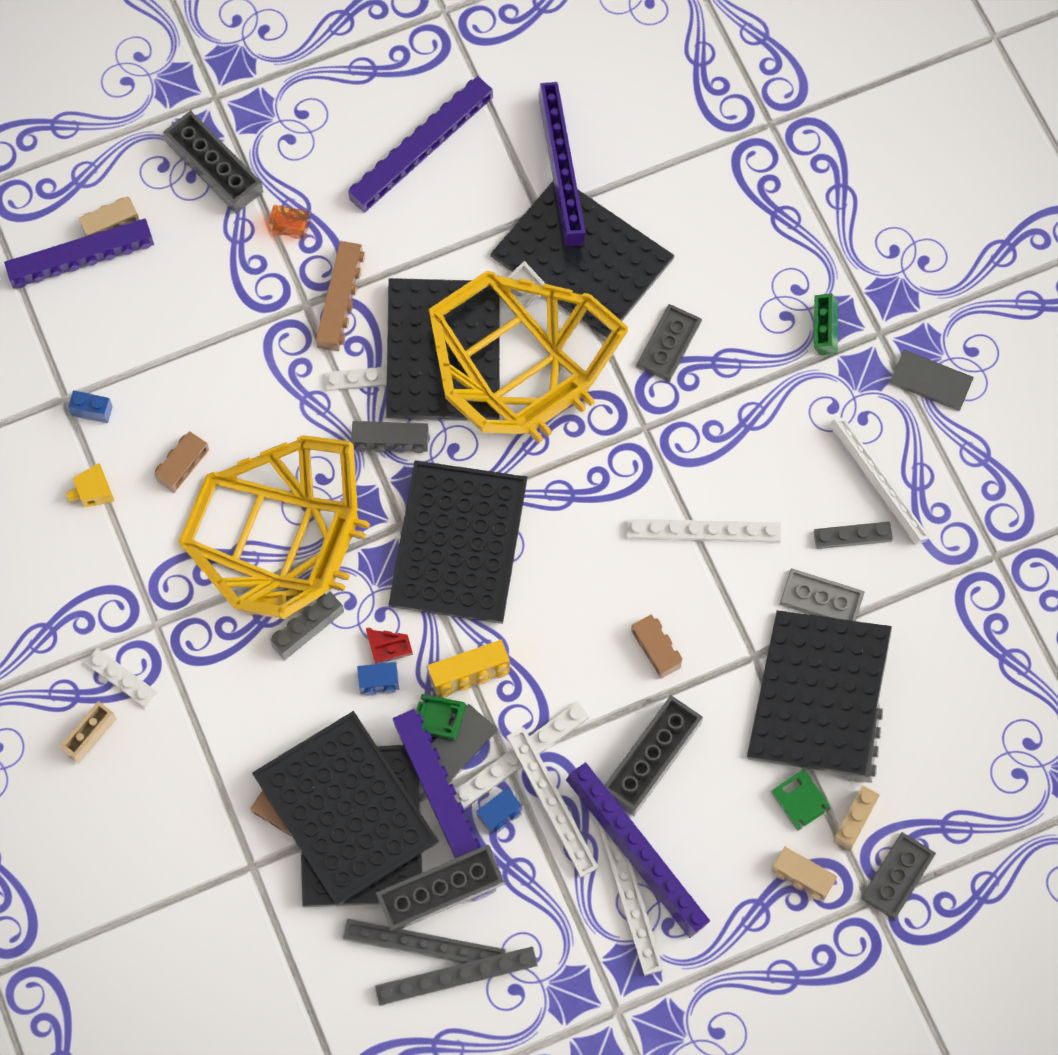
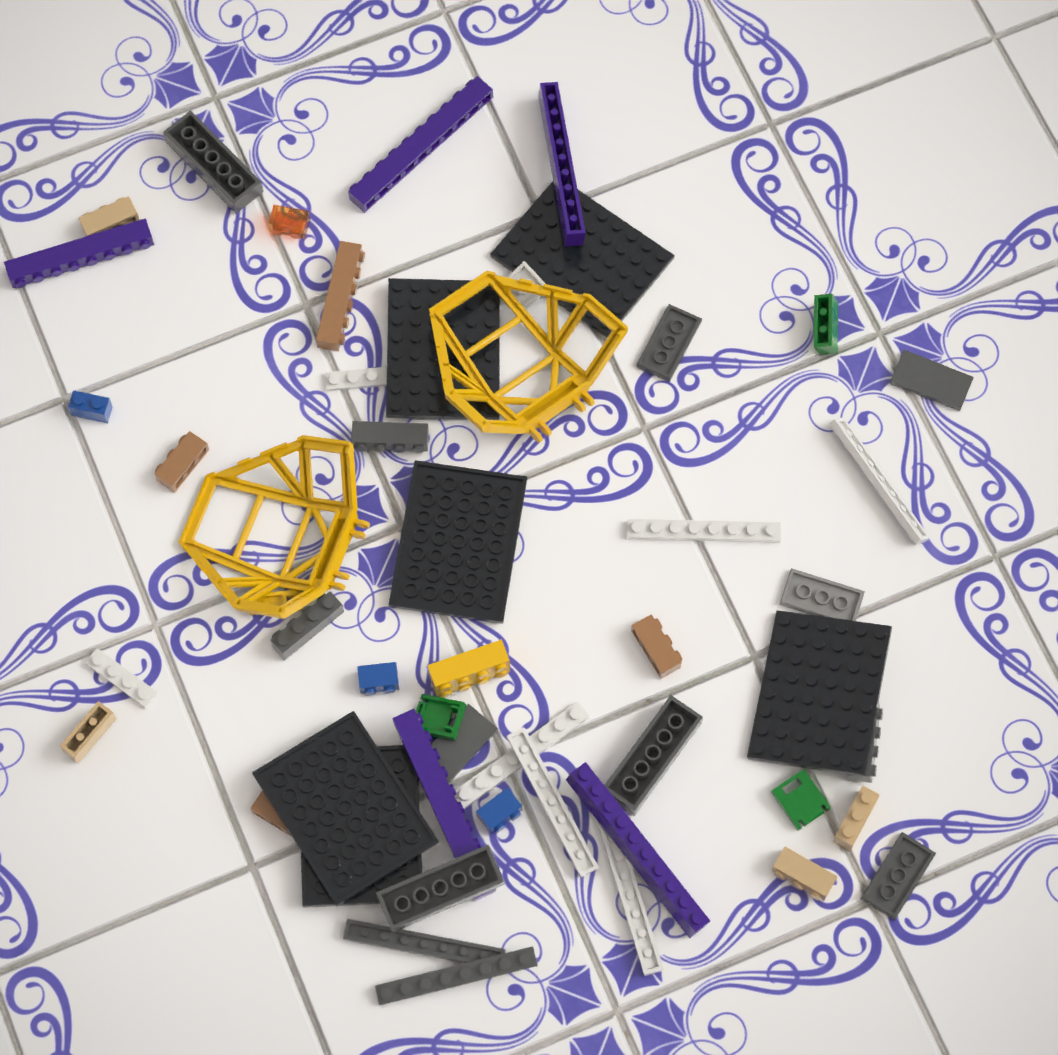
(91, 488): yellow torso -> none
(388, 646): red wing -> none
(853, 535): dark grey plate -> none

